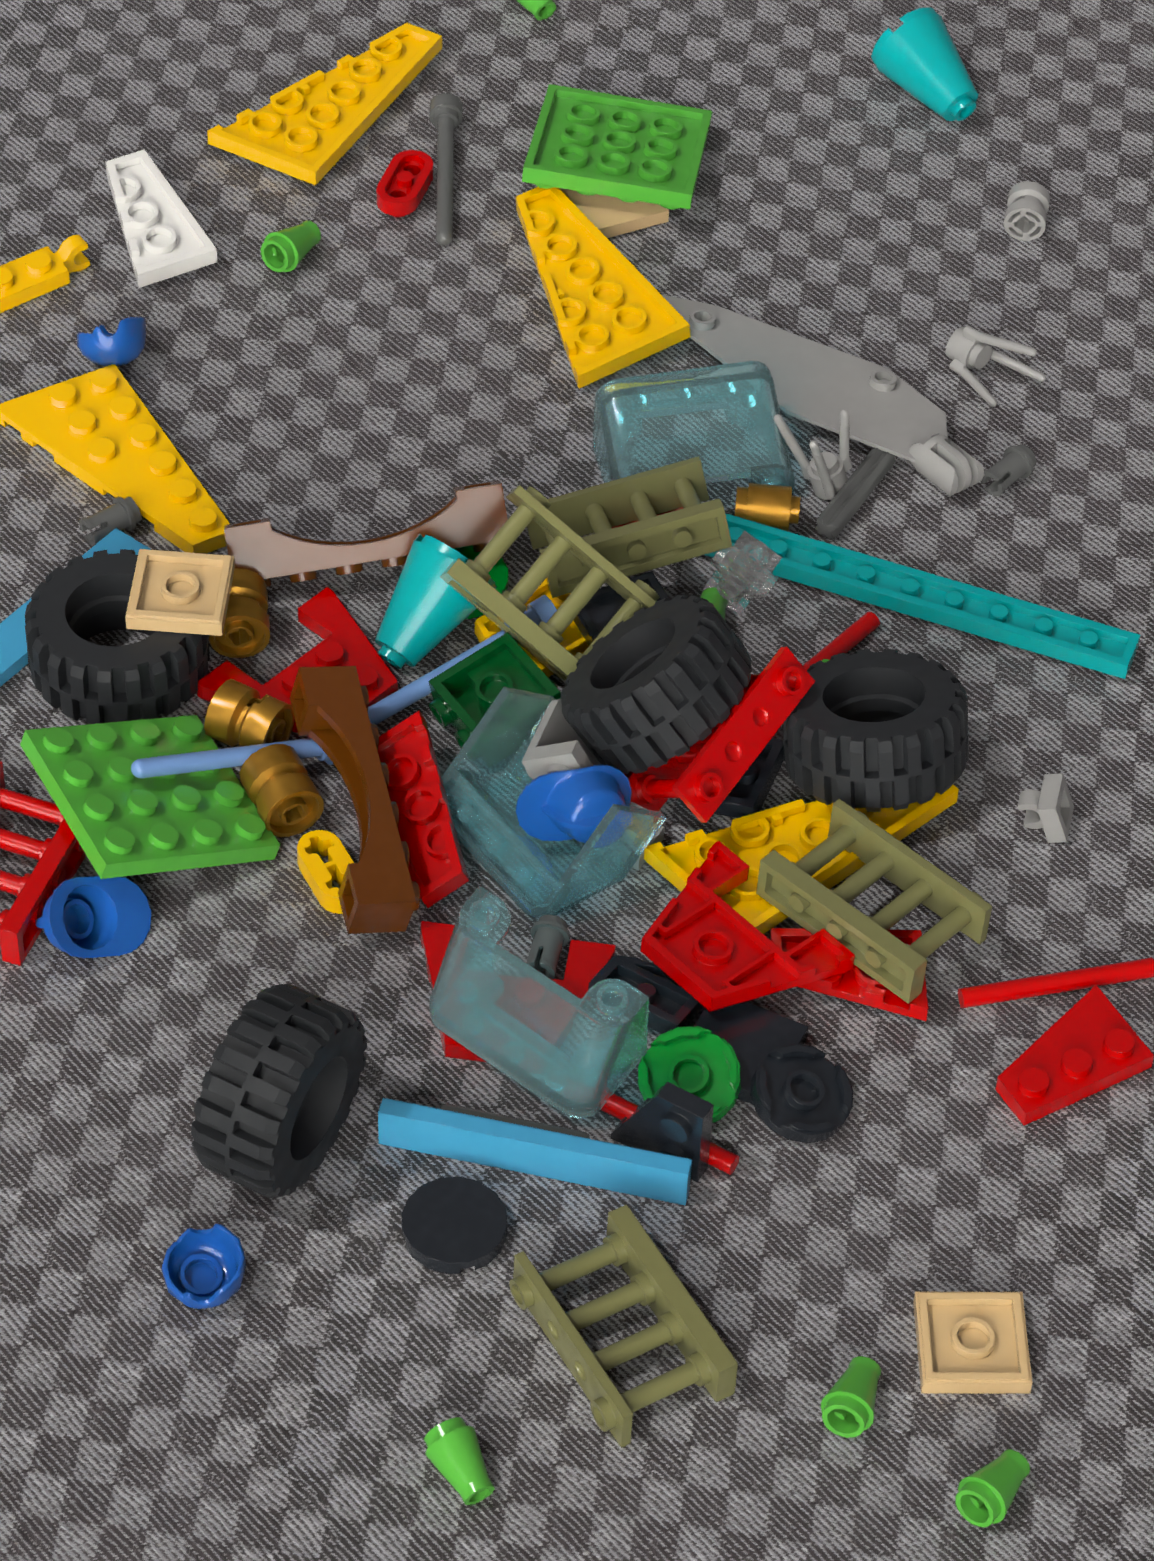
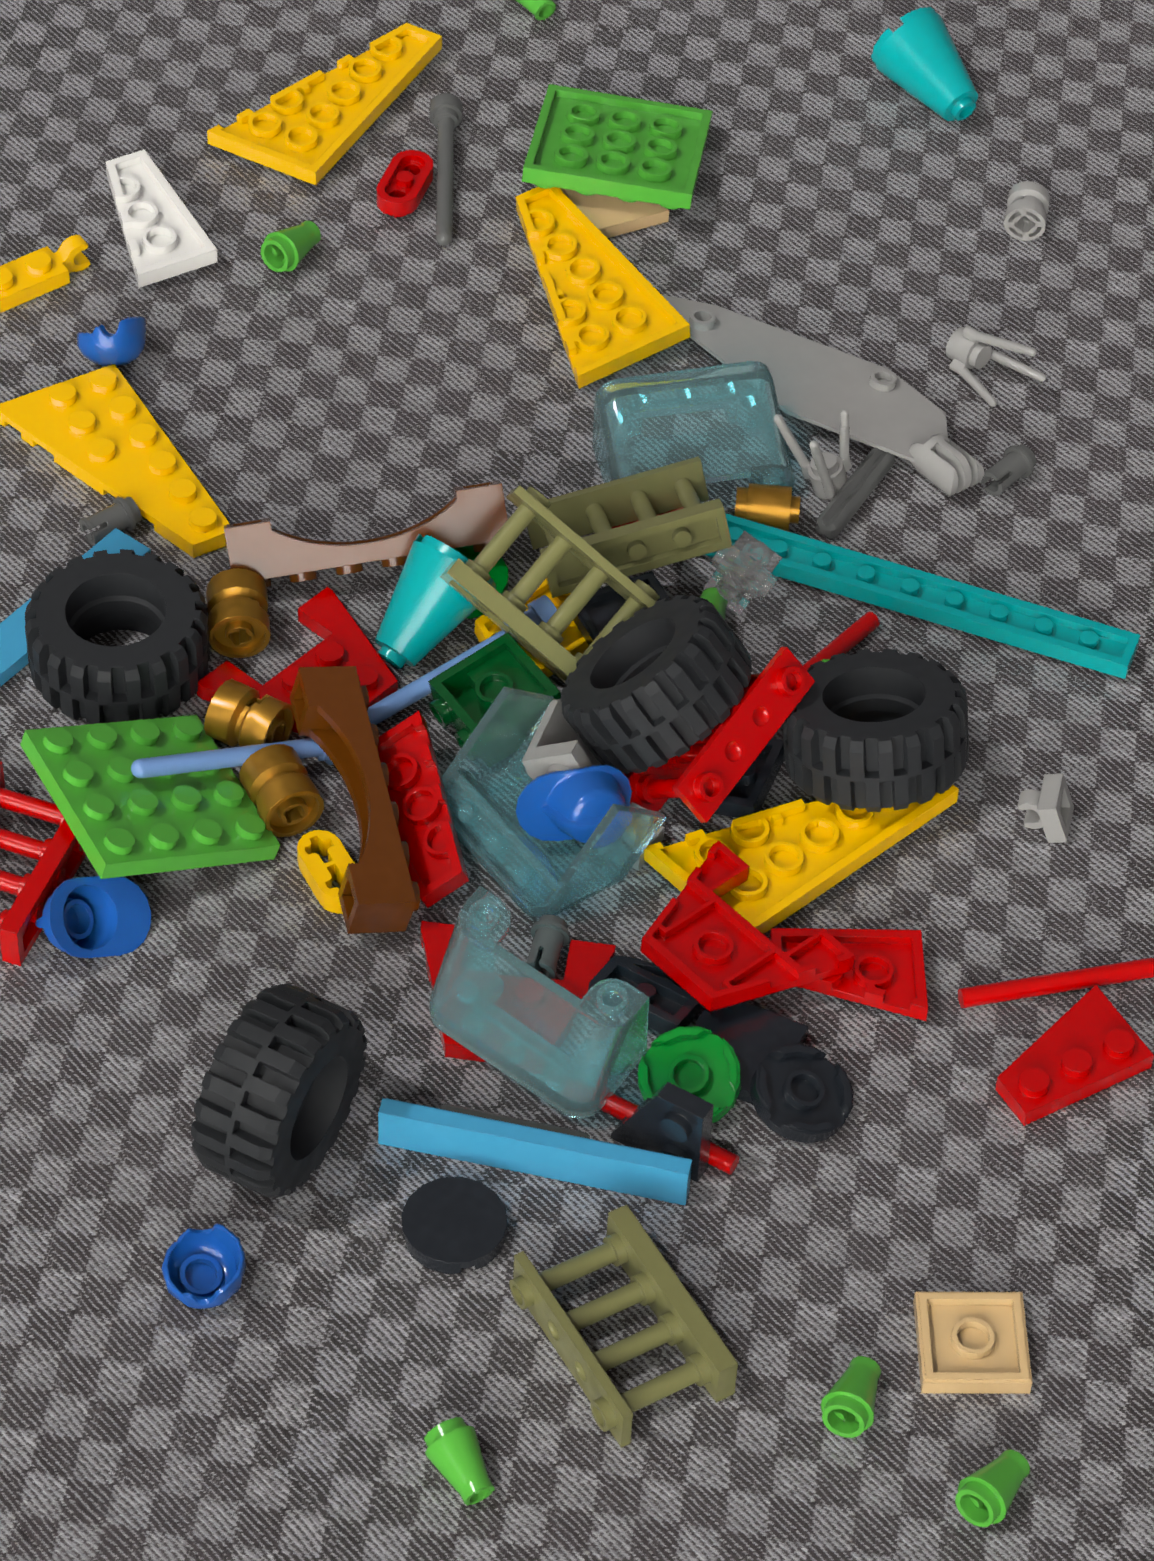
(180, 592): tan tile -> none
(876, 950): olive fence -> none

